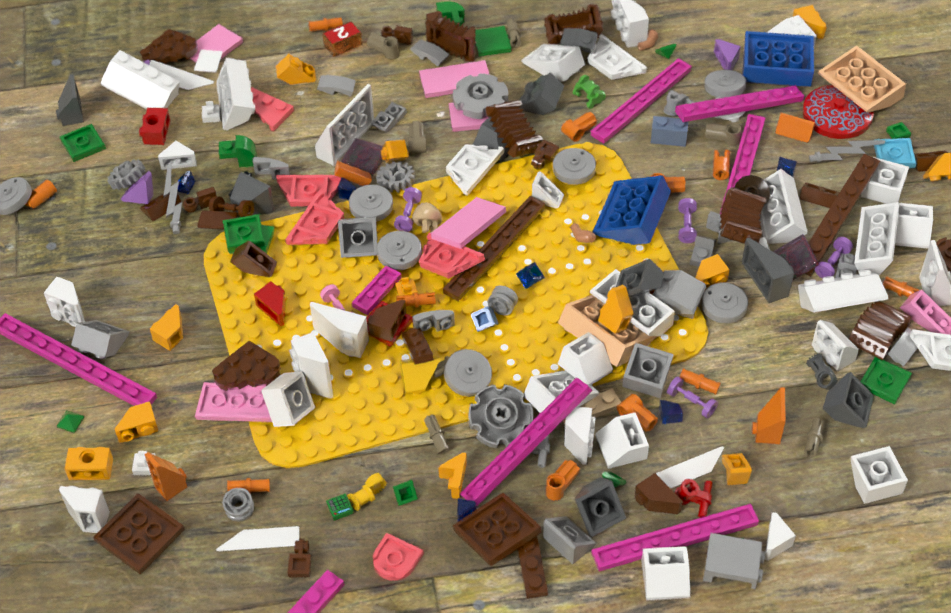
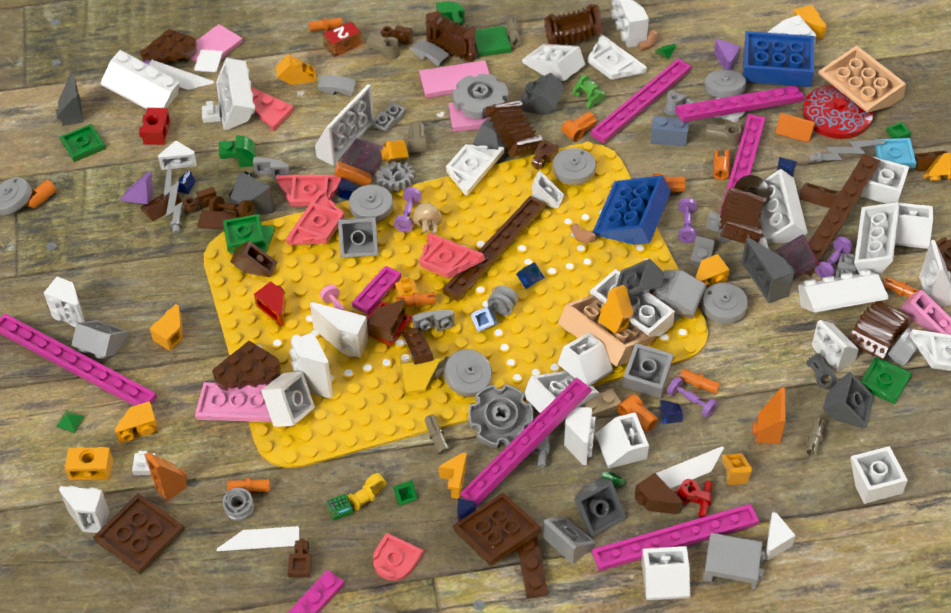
(126, 174): light grey gear -> none
(399, 250): light grey wheel -> none
(468, 222): bright pink tile -> none
(561, 479): orange piece -> none
(579, 37): dark grey slope -> none

